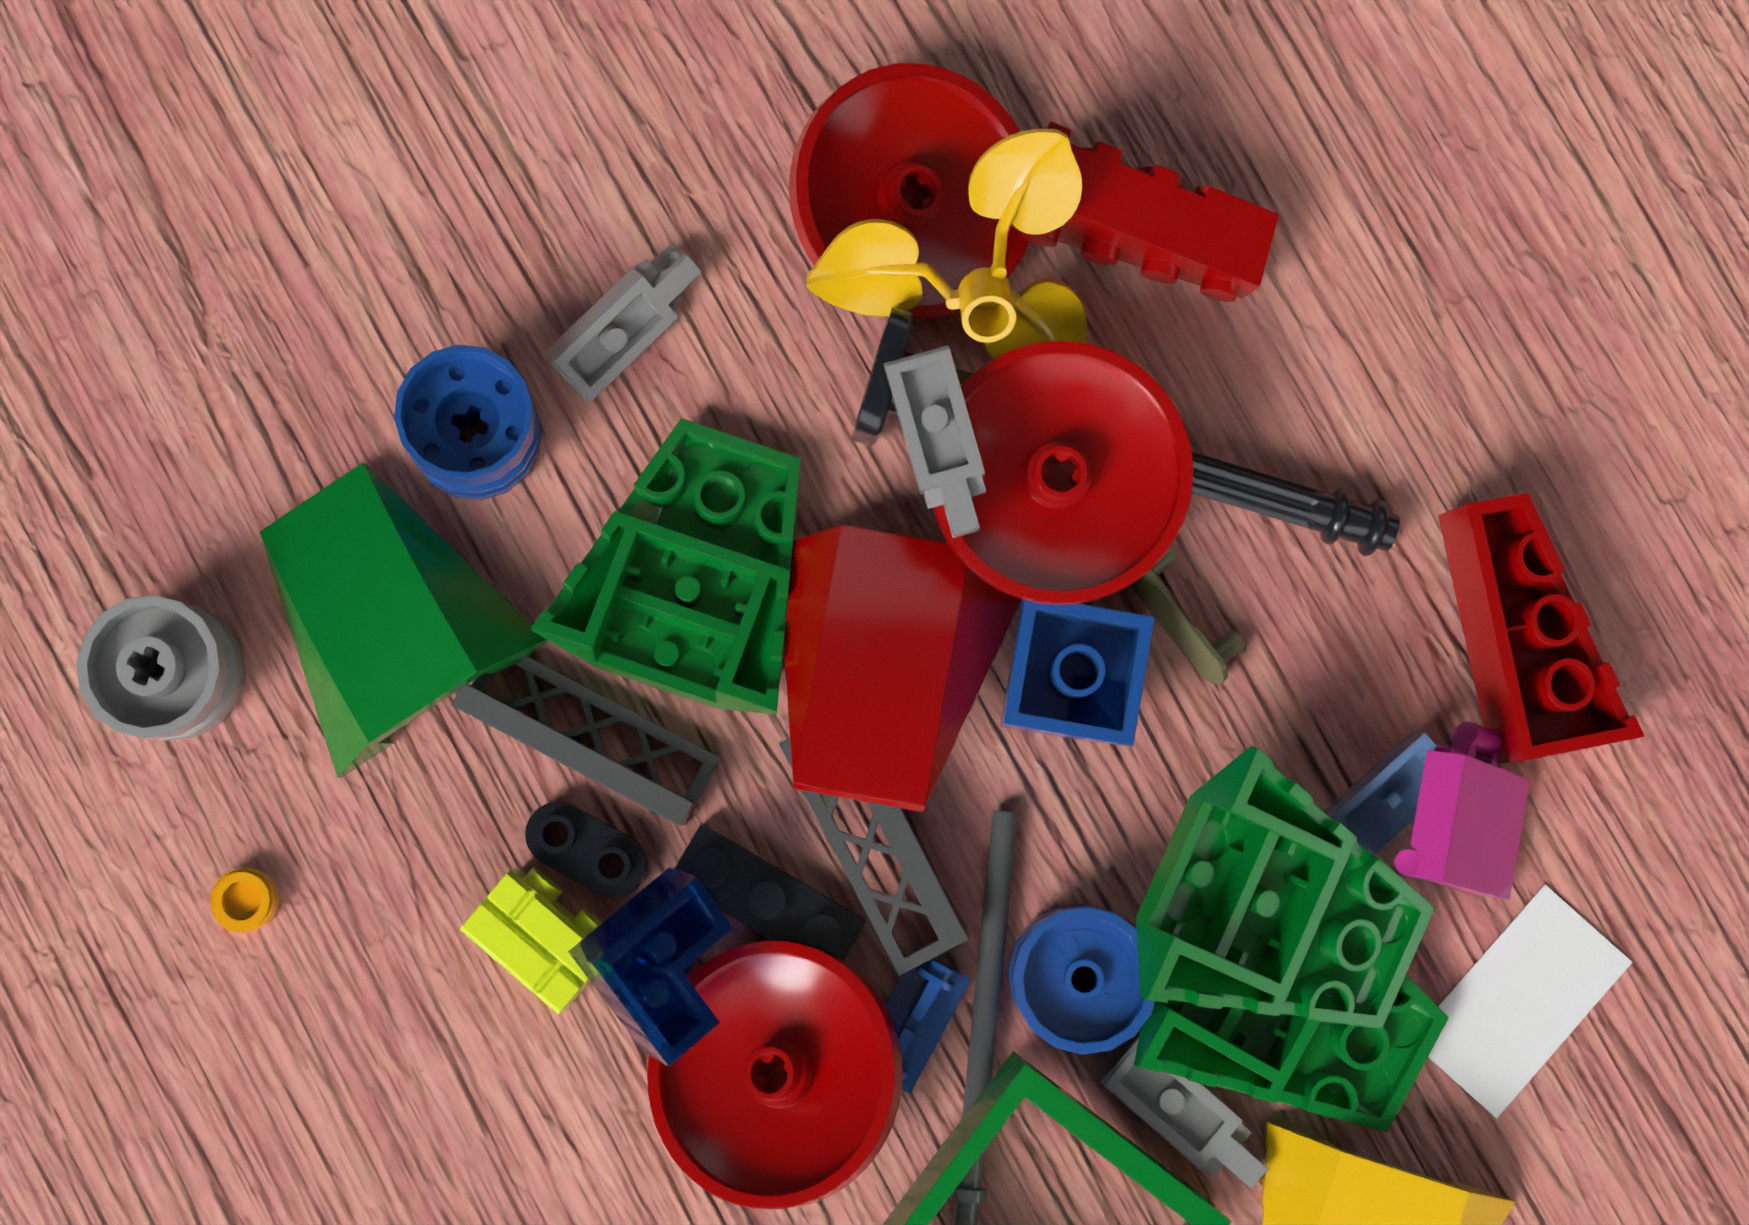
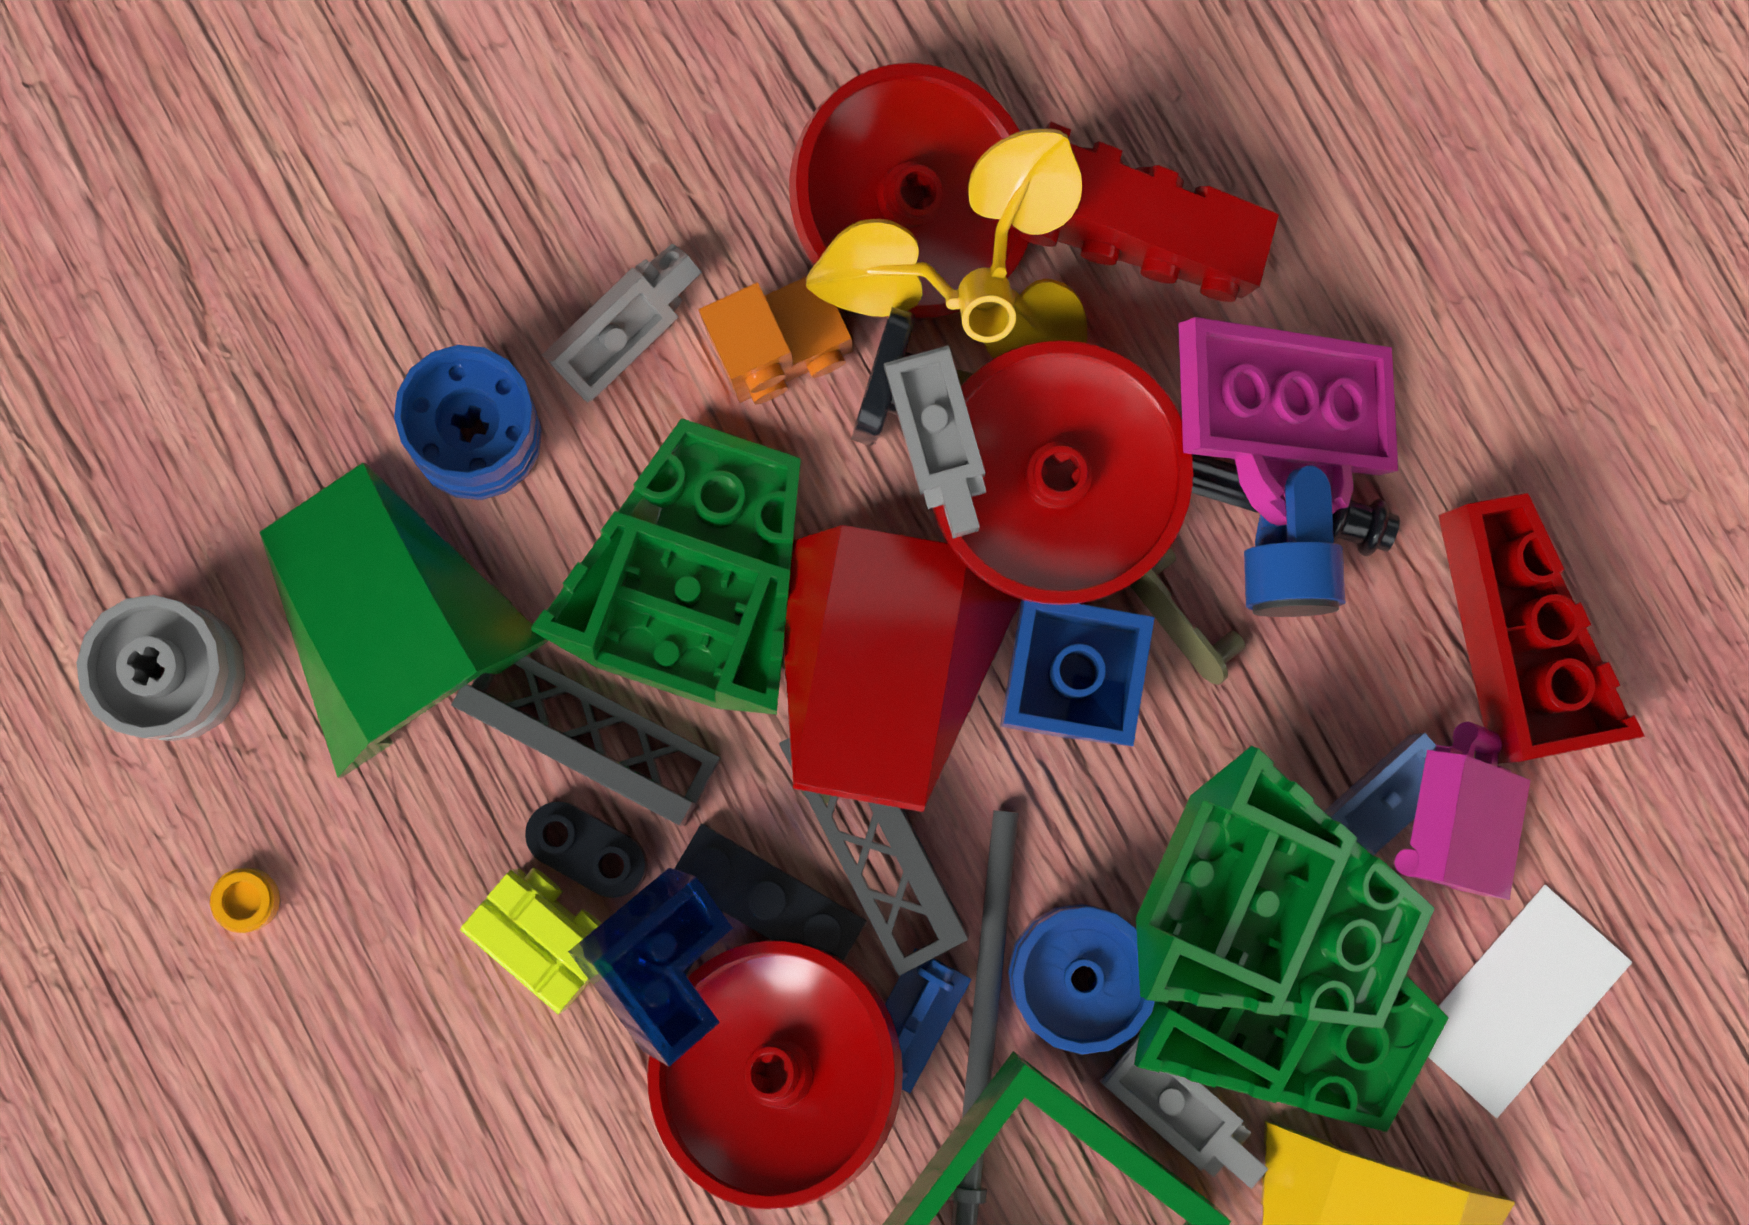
(775, 338): none -> orange brick
(1298, 424): none -> dark pink plate

